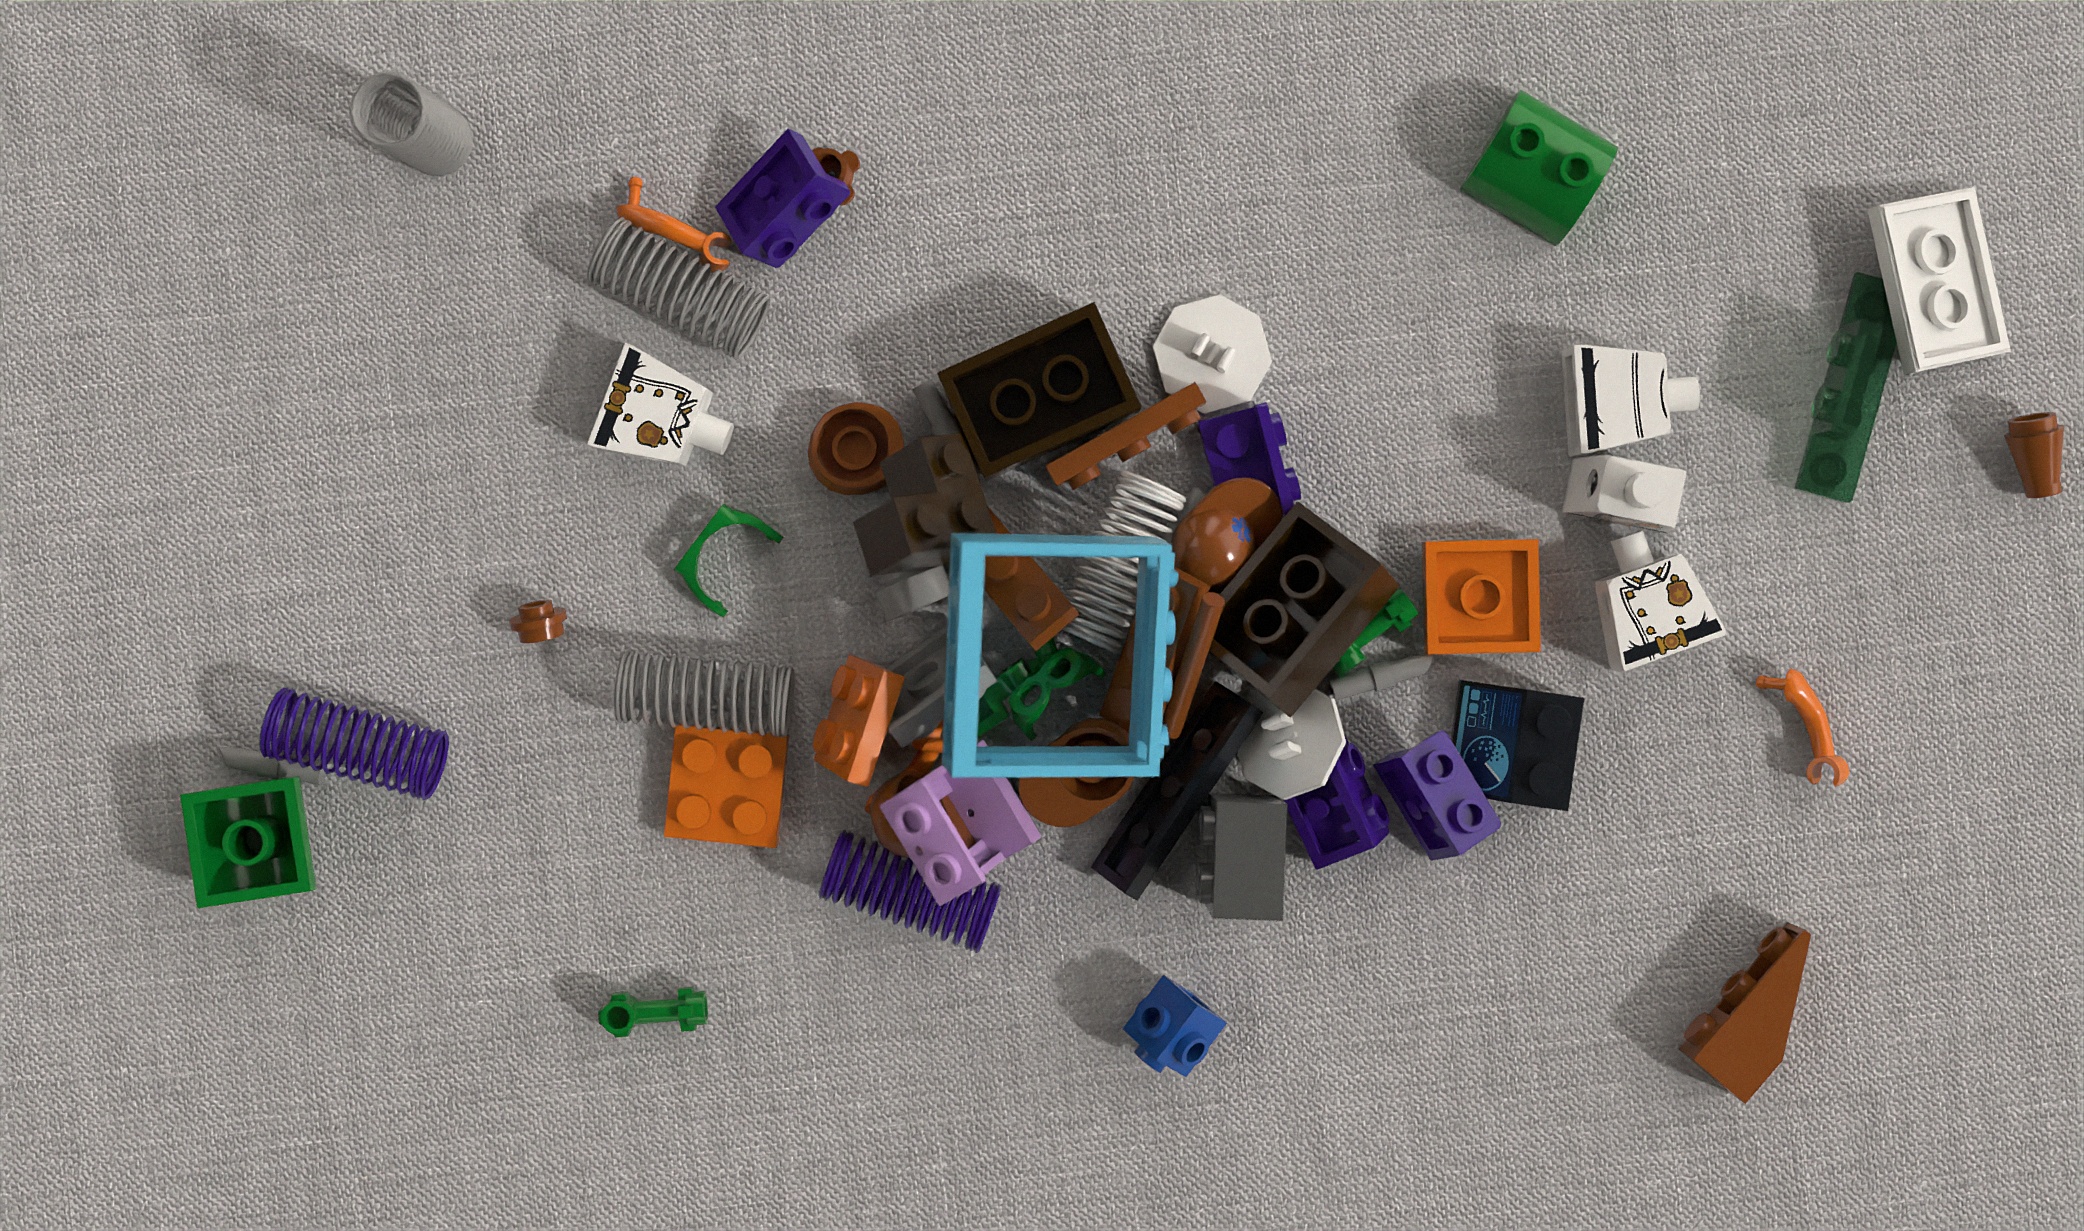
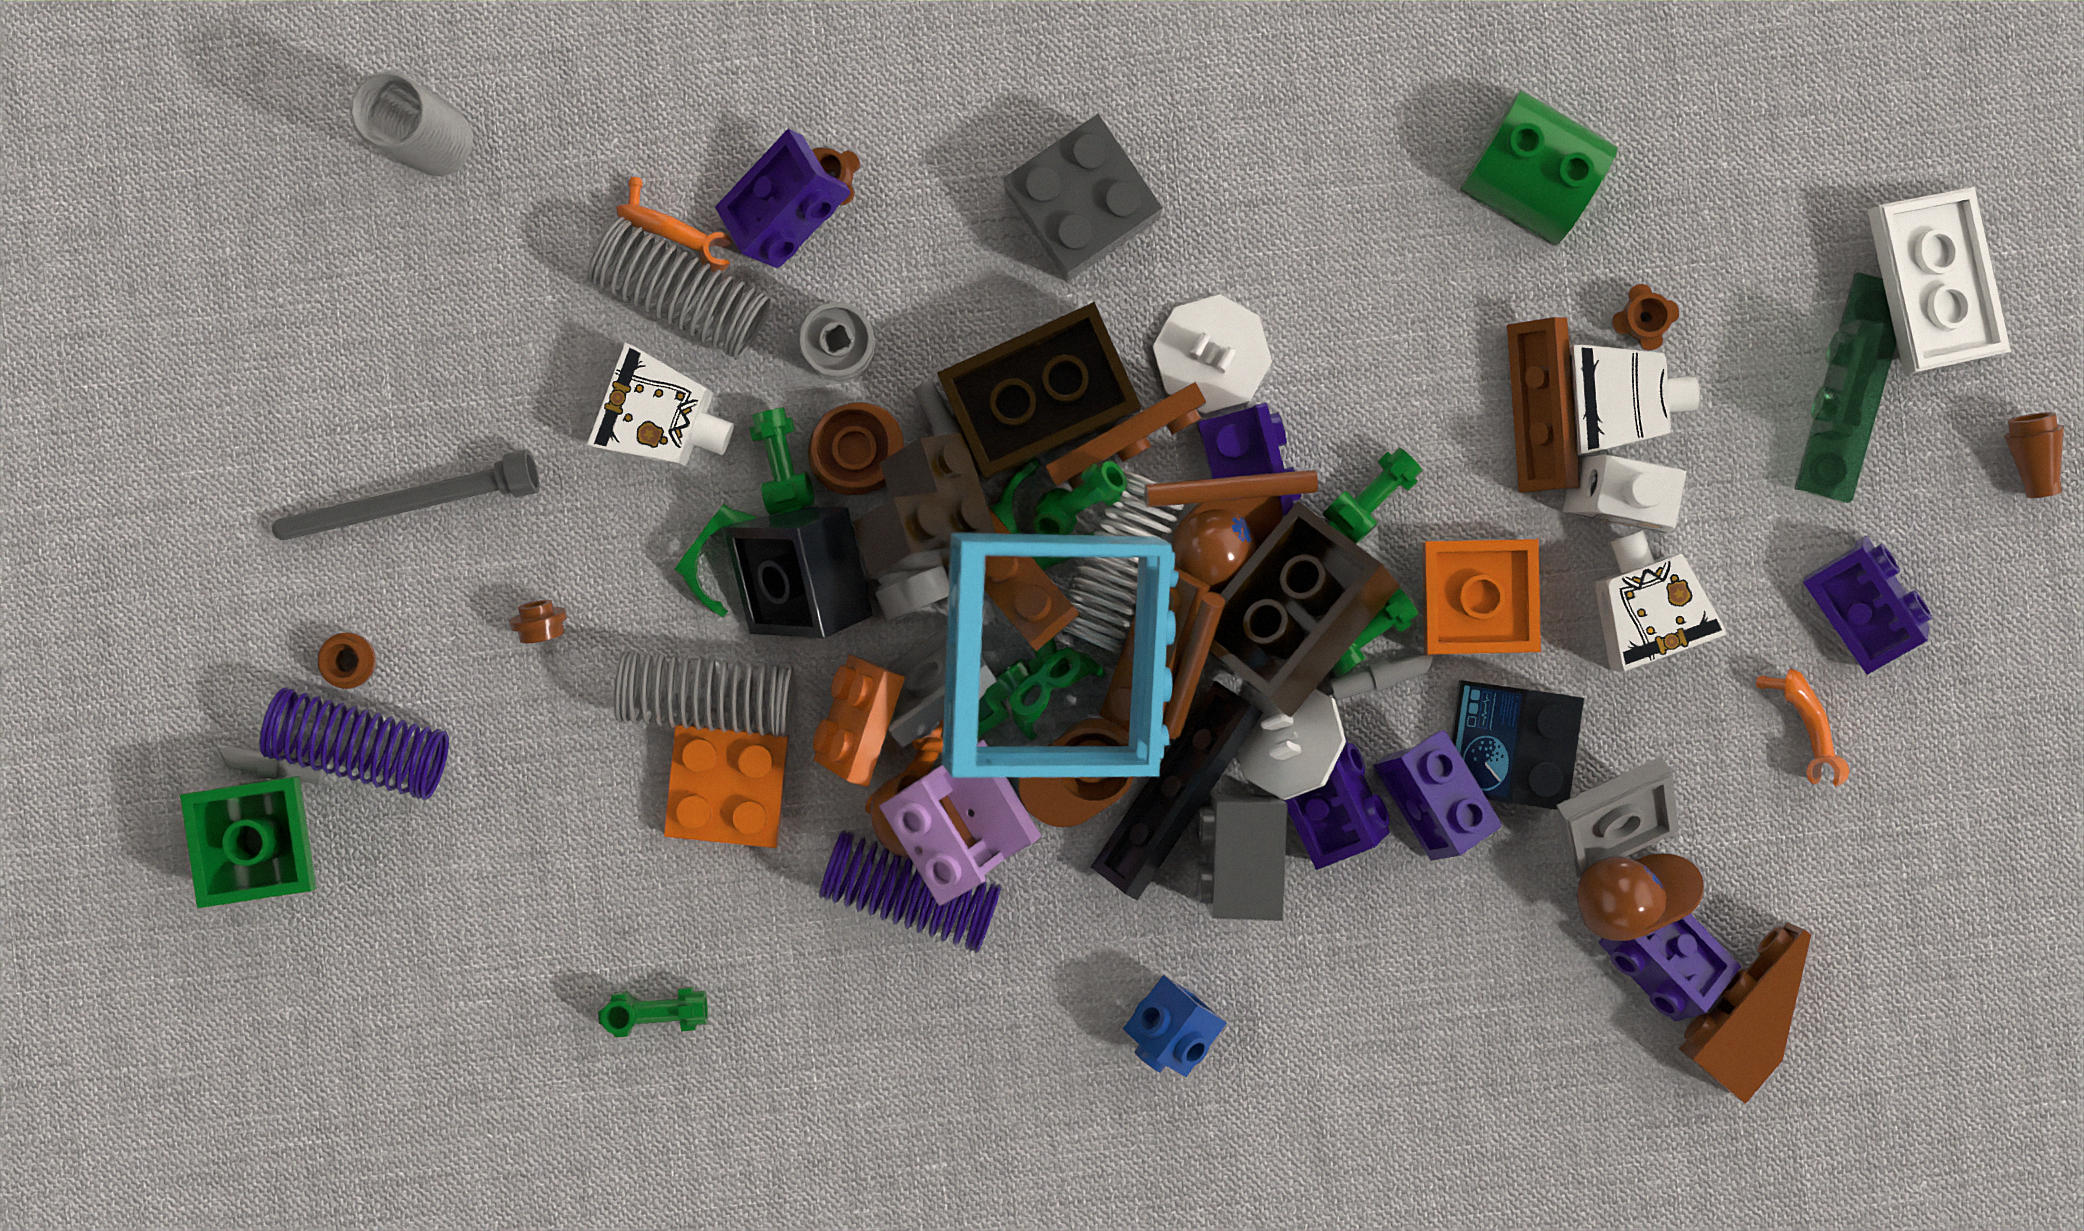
(330, 665): none -> dark orange plate
(513, 476): none -> dark grey piece
(787, 489): none -> green bar
(799, 572): none -> black slope
(837, 341): none -> light grey wheel
(1004, 512): none -> green cap
(1059, 506): none -> green bar
(1082, 197): none -> dark grey brick
(1230, 488): none -> dark orange bar
(1353, 515): none -> green bar
(1543, 405): none -> dark orange plate
(1619, 815): none -> light grey plate
(1638, 896): none -> dark orange cap
(1661, 313): none -> dark orange plate
(1676, 966): none -> dark purple bracket
(1870, 605): none -> dark purple bracket

